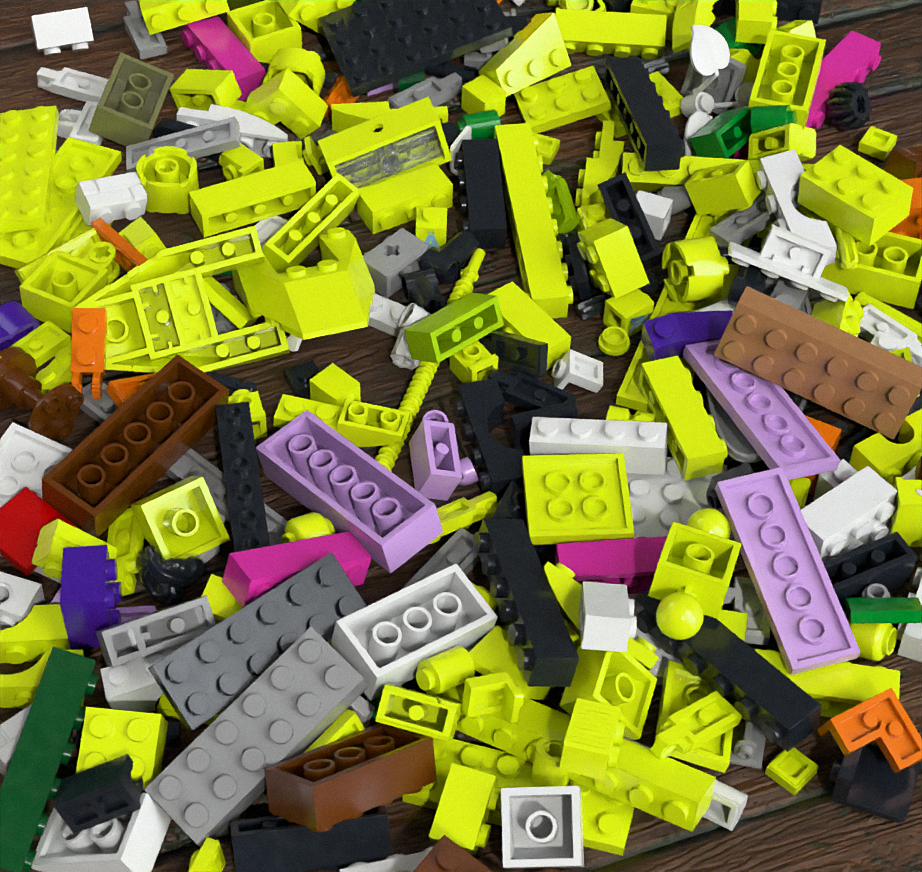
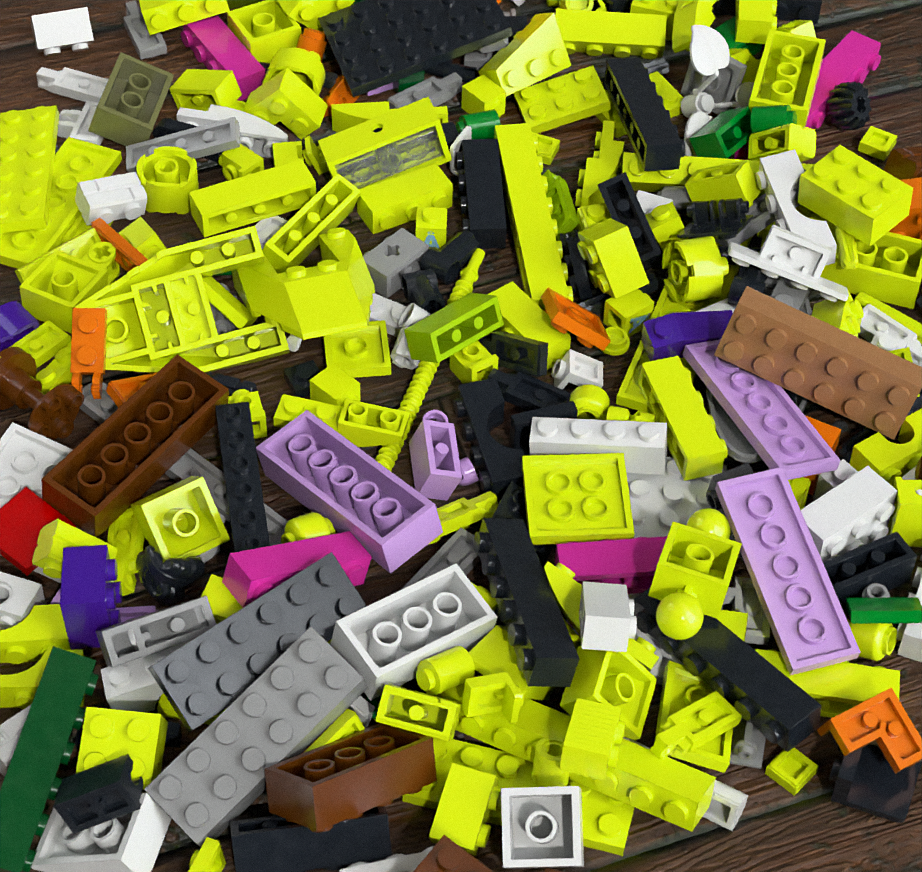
(312, 41): none -> orange brick
(360, 351): none -> neon yellow plate
(571, 317): none -> orange plate
(591, 402): none -> neon yellow head
(665, 224): none -> neon yellow brick
(708, 222): none -> black hinge

